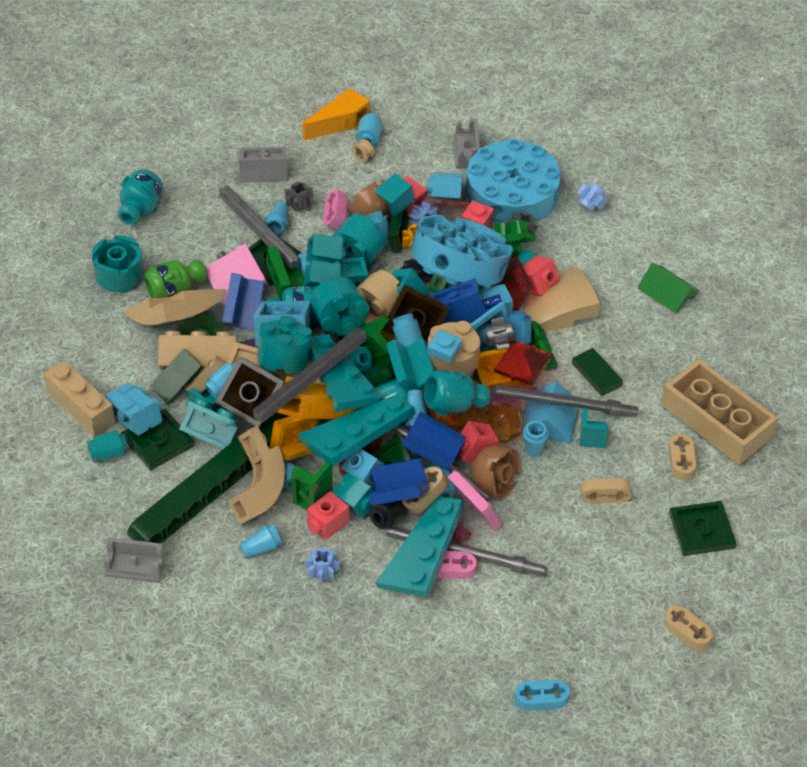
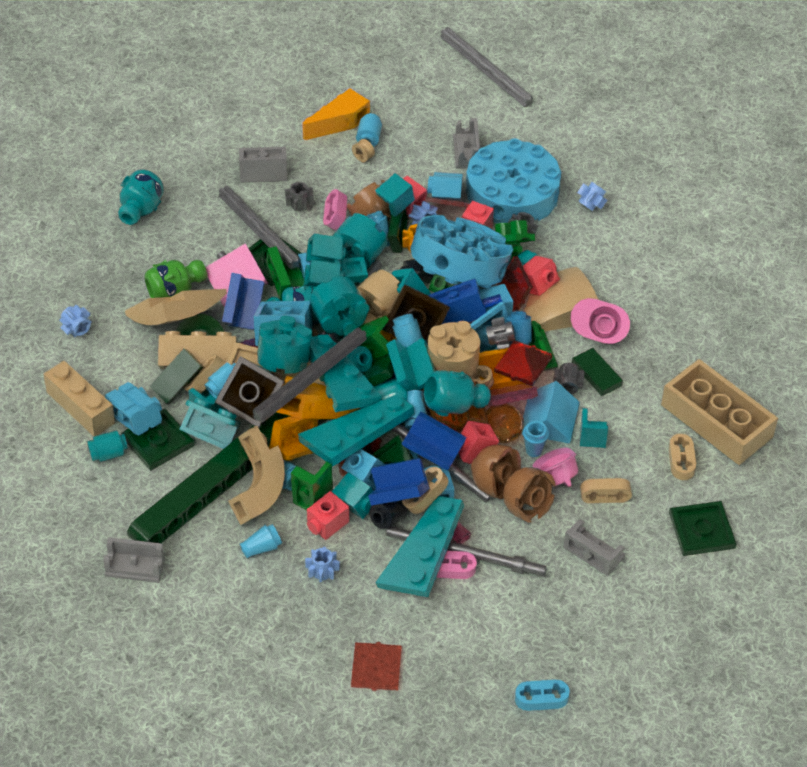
(75, 320): none -> light blue gear
(118, 263): teal brick -> none
(278, 218): medium azure cone -> none
(376, 666): none -> clear red piece
(444, 346): medium azure plate -> none
(475, 500): bright pink tile -> none
(485, 372): none -> tan bush
(486, 67): none -> flat silver axle
(529, 487): none -> medium nougat cylinder
(560, 464): none -> bright pink piece
(569, 377): none -> flat silver gear
(592, 549): none -> light grey hinge
(600, 321): none -> bright pink piece
(610, 407): flat silver bar -> none
(666, 287): green panel -> none
(688, 628): tan beam -> none

